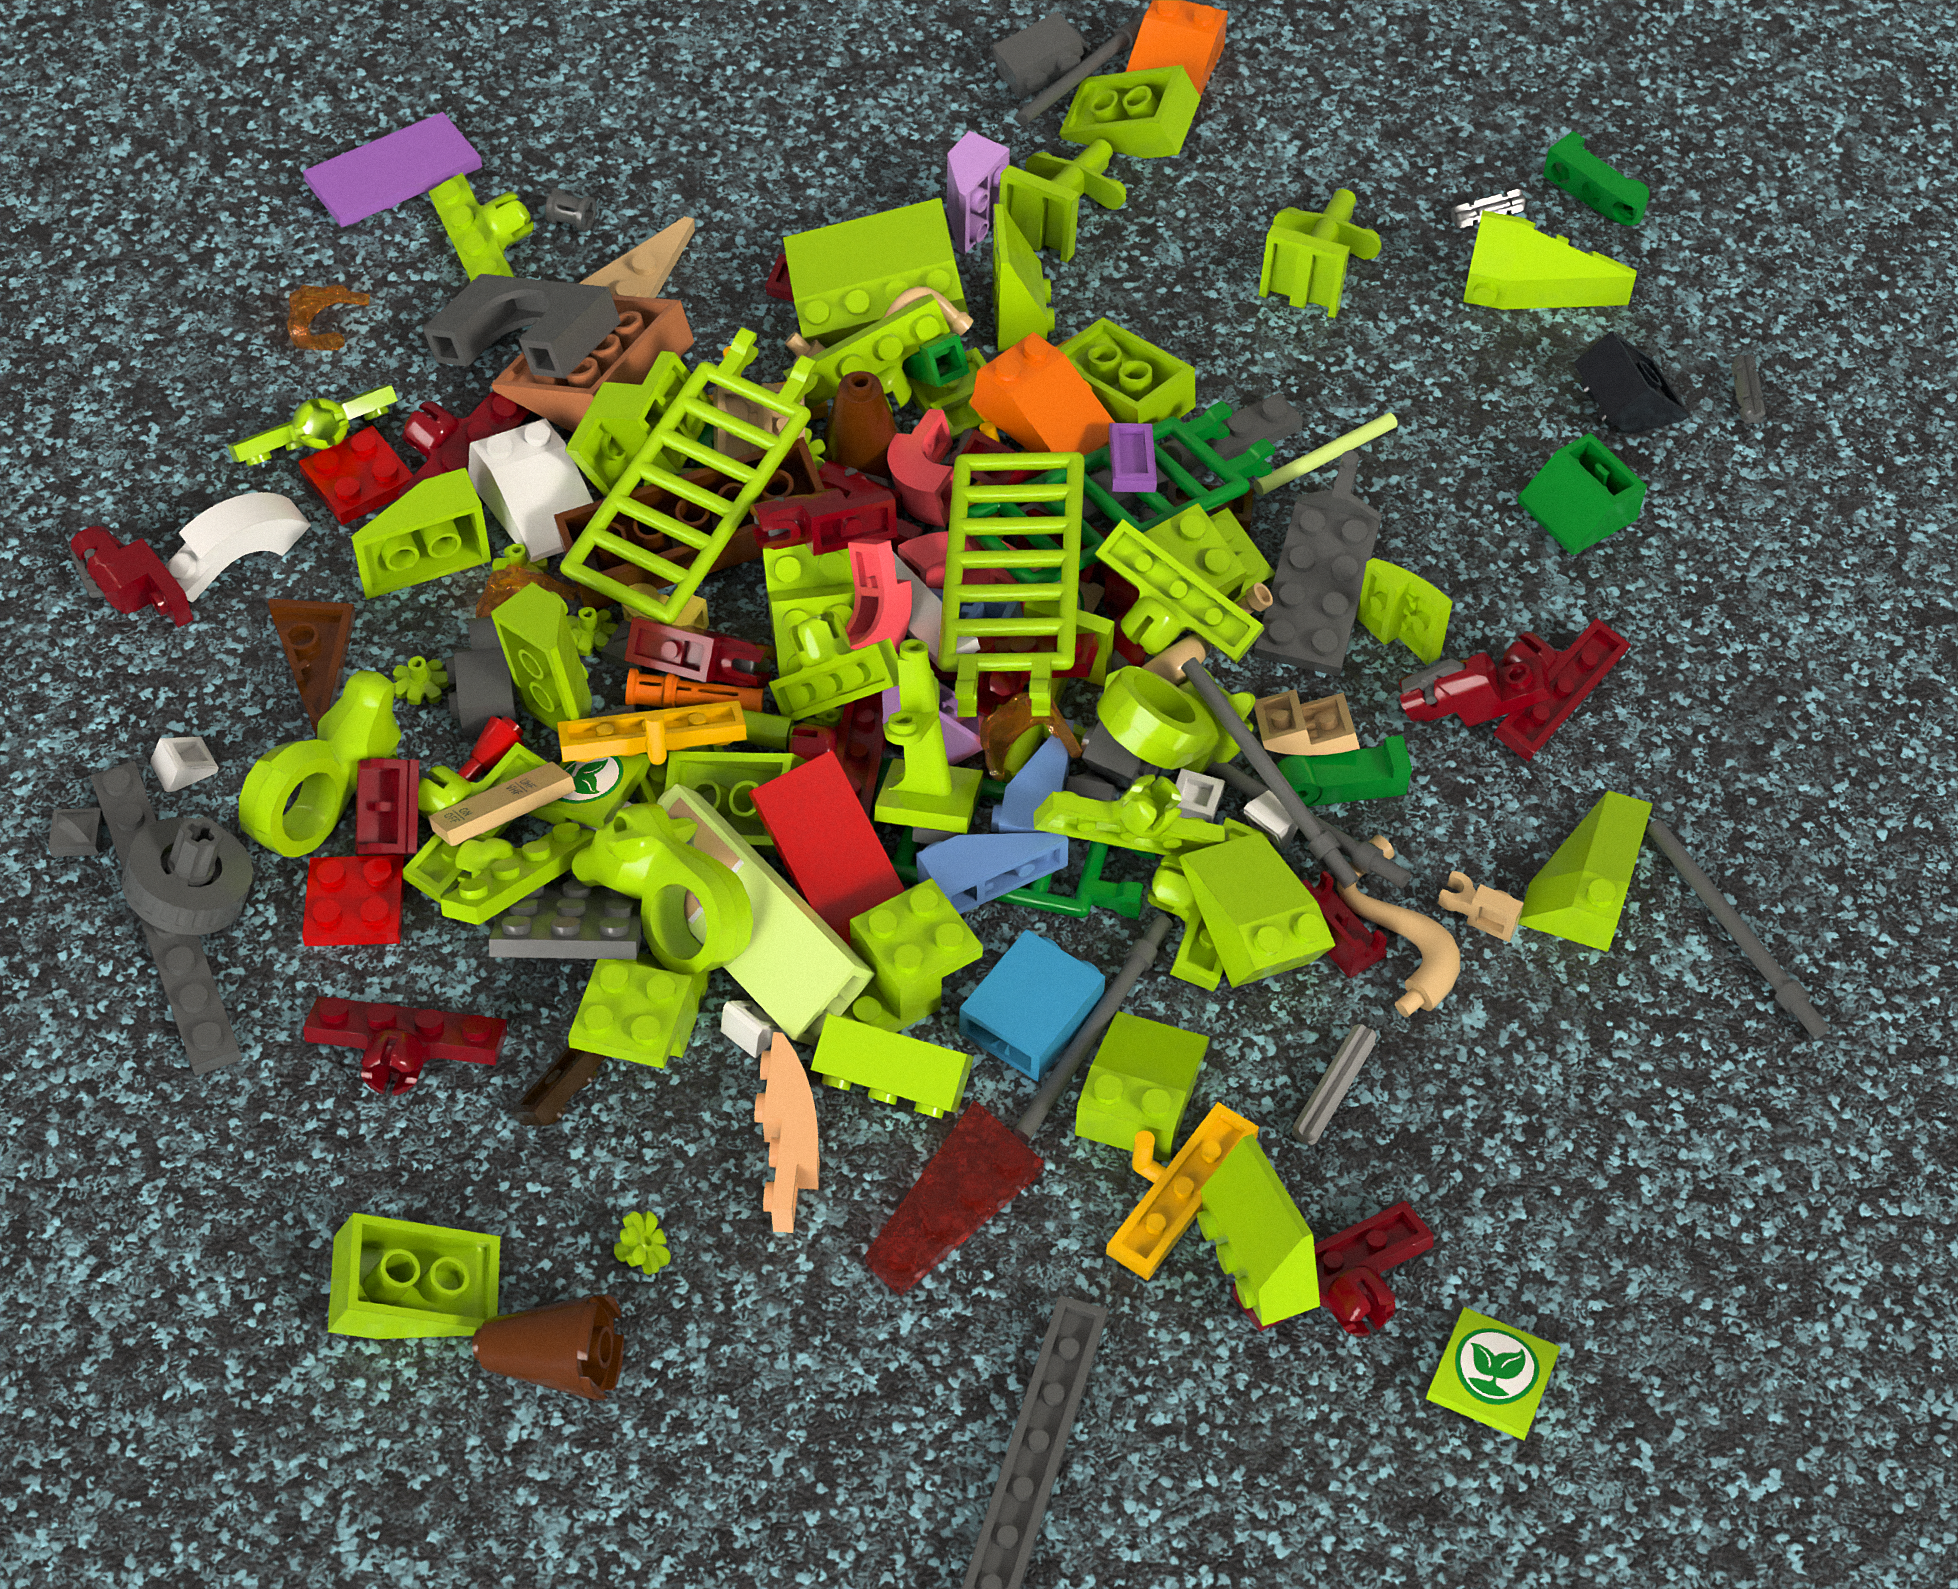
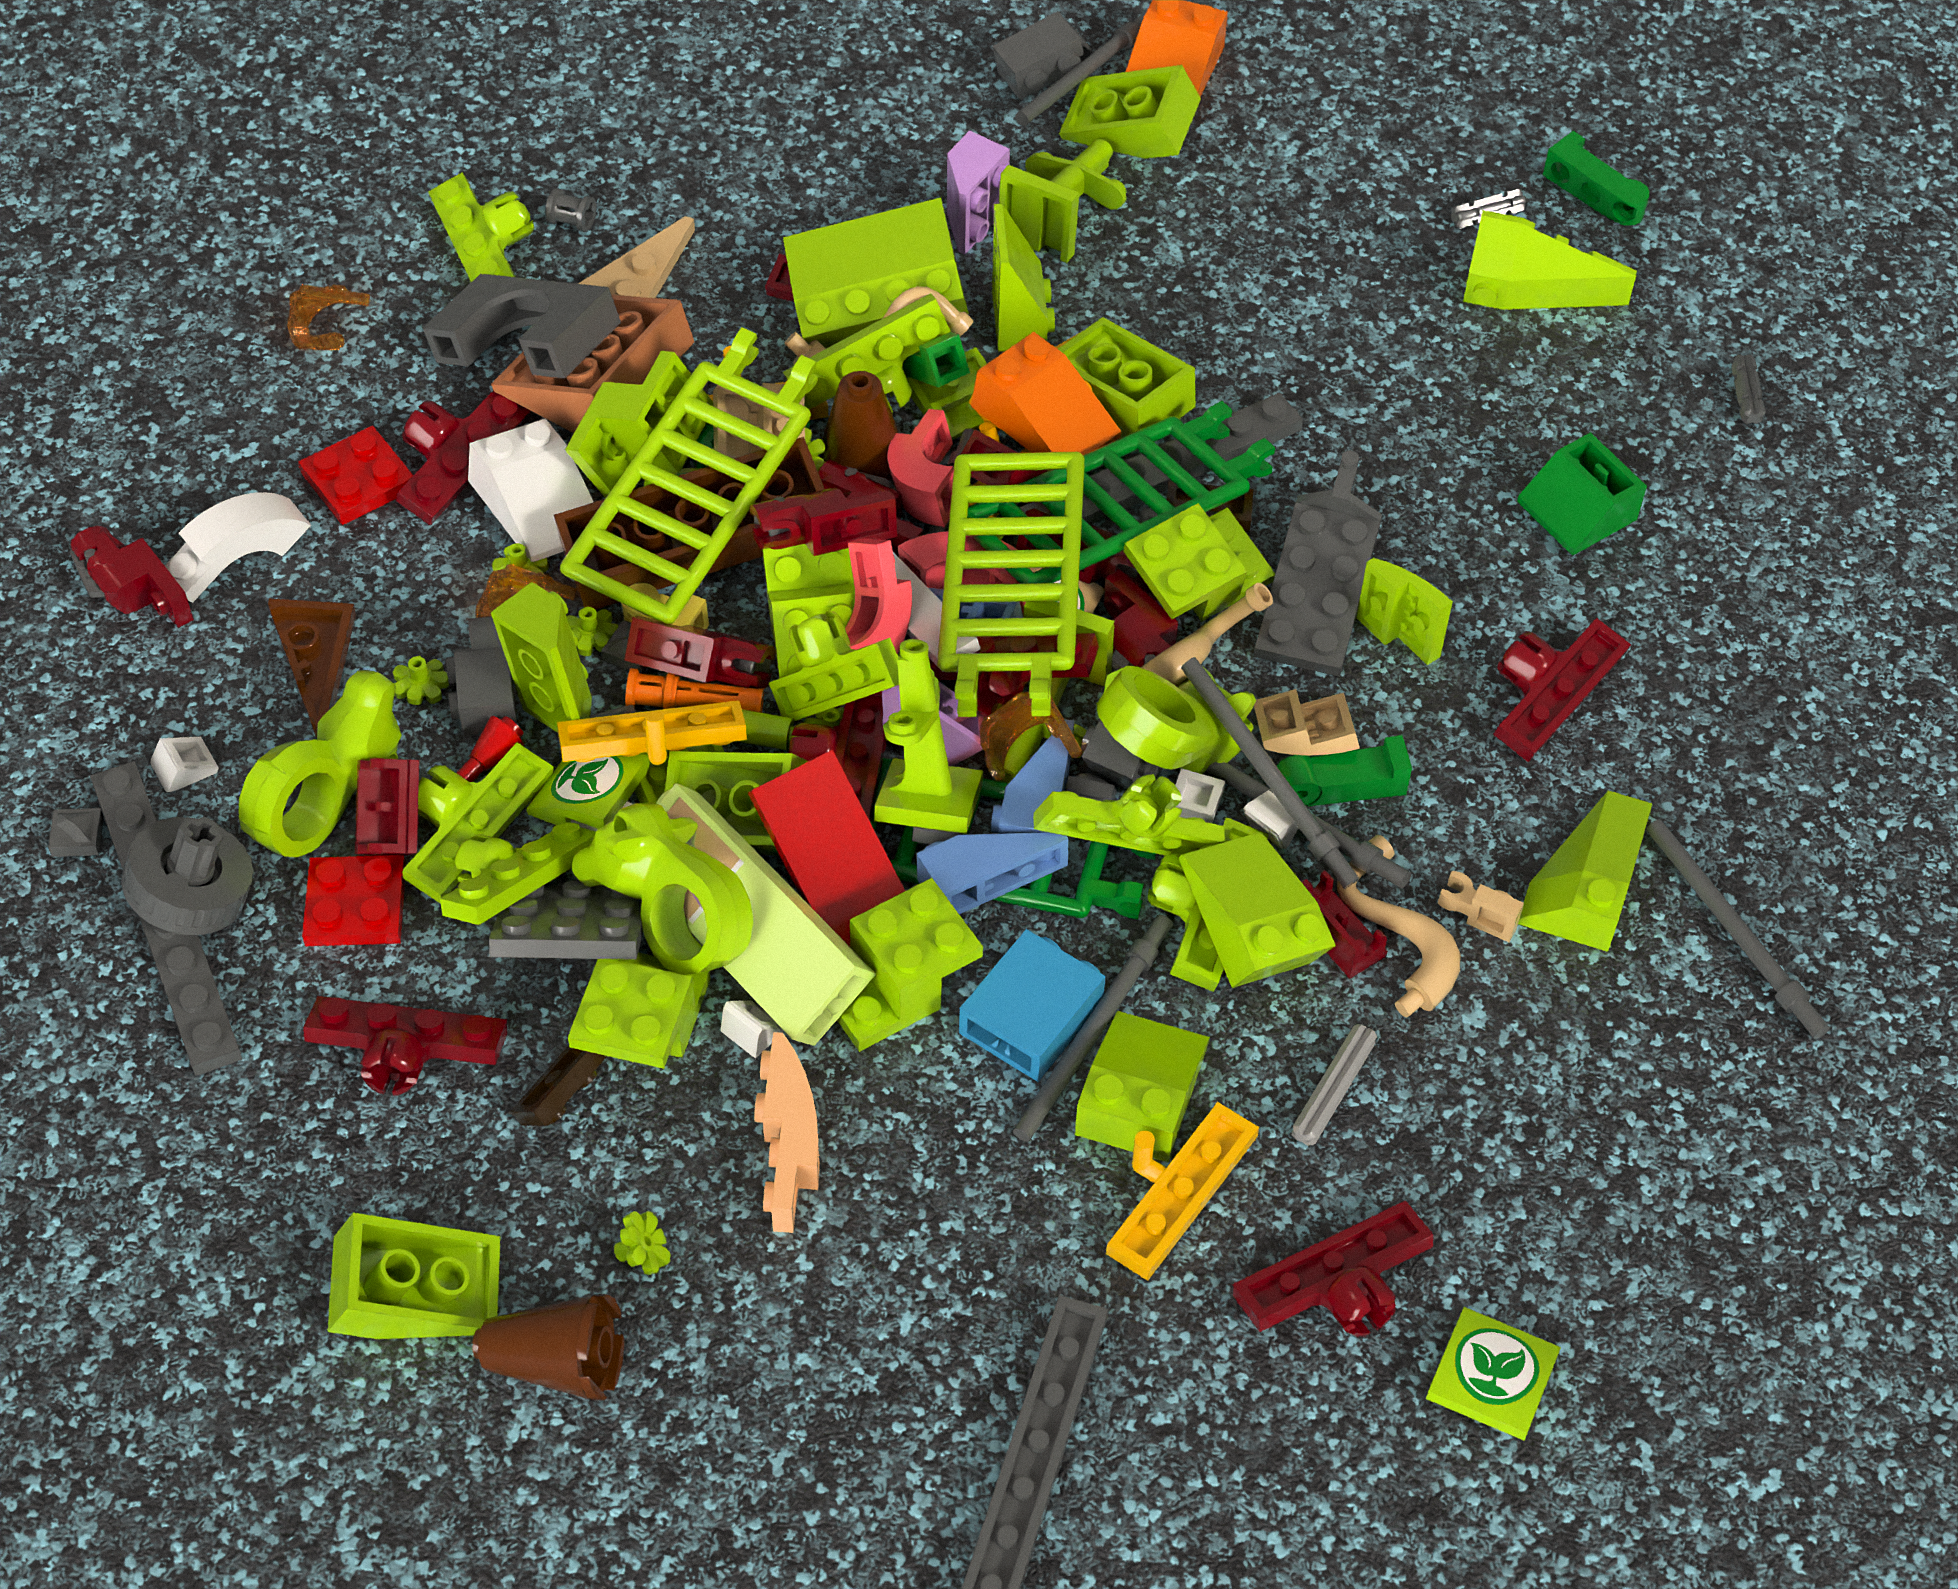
(315, 423): lime plate -> none
(392, 169): medium lavender tile -> none
(423, 536): lime slope -> none
(502, 803): tan tile -> none
(891, 1066): lime brick -> none
(955, 1195): clear red wing -> none
(1132, 457): medium lavender tile -> none
(1173, 599): lime plate -> none
(1259, 1235): lime slope -> none
(1311, 251): lime piece -> none
(1325, 454): yellowish green bar -> none
(1474, 689): dark red plate -> none
(1628, 386): black slope -> none

